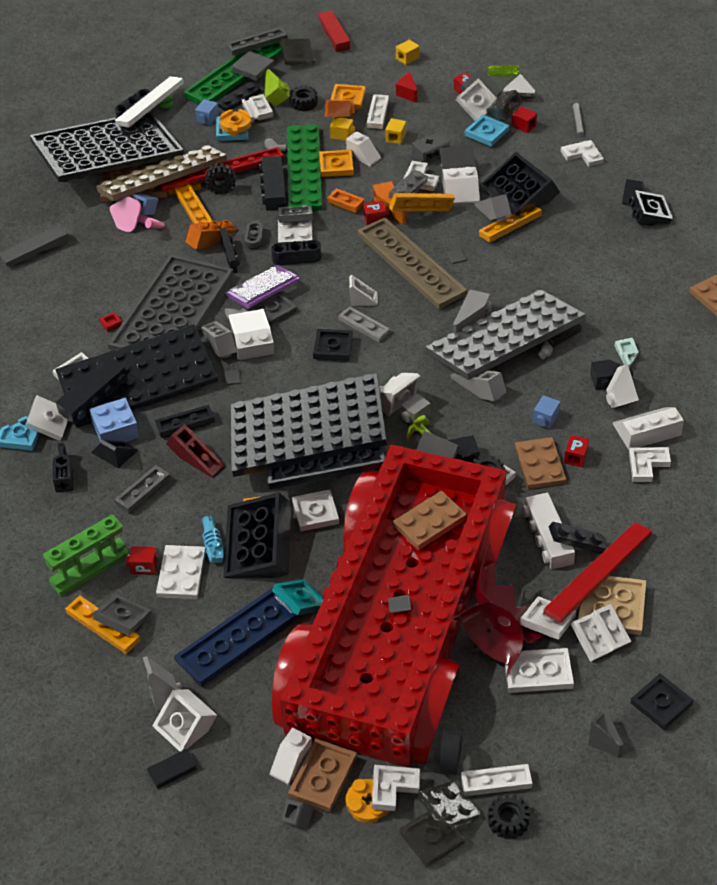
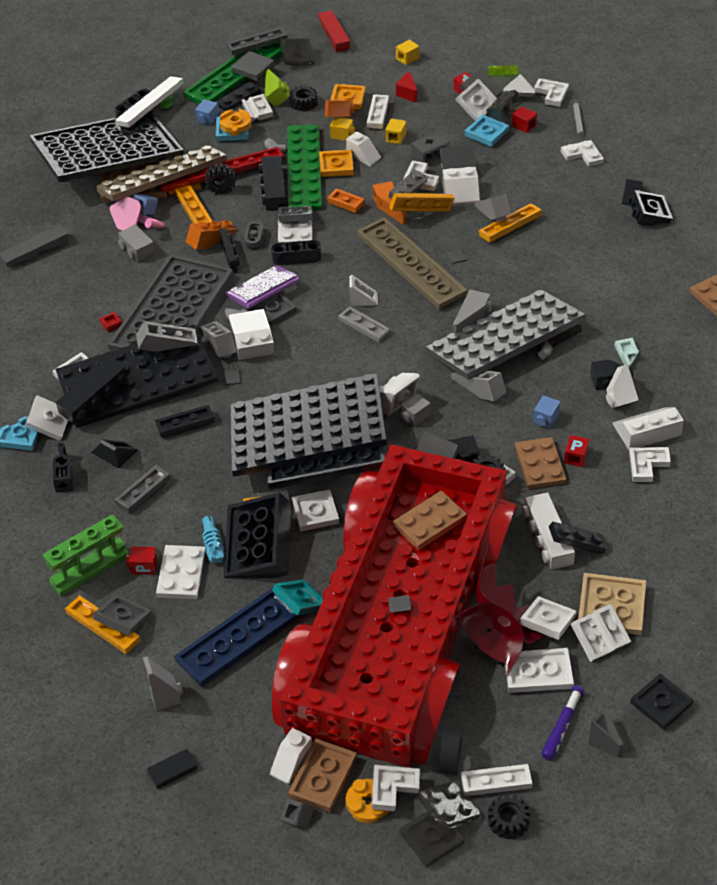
(114, 421): light blue brick -> none
(136, 243): none -> light grey brick
(164, 337): none -> light grey slope
(184, 719): white slope -> none
(194, 451): dark red slope -> none
(333, 344): black plate -> none
(374, 211): red brick -> none
(419, 425): lime plant -> none
(522, 183): black slope -> none
(554, 90): none -> white plate
(558, 732): none -> dark purple piece
(597, 572): red tile -> none

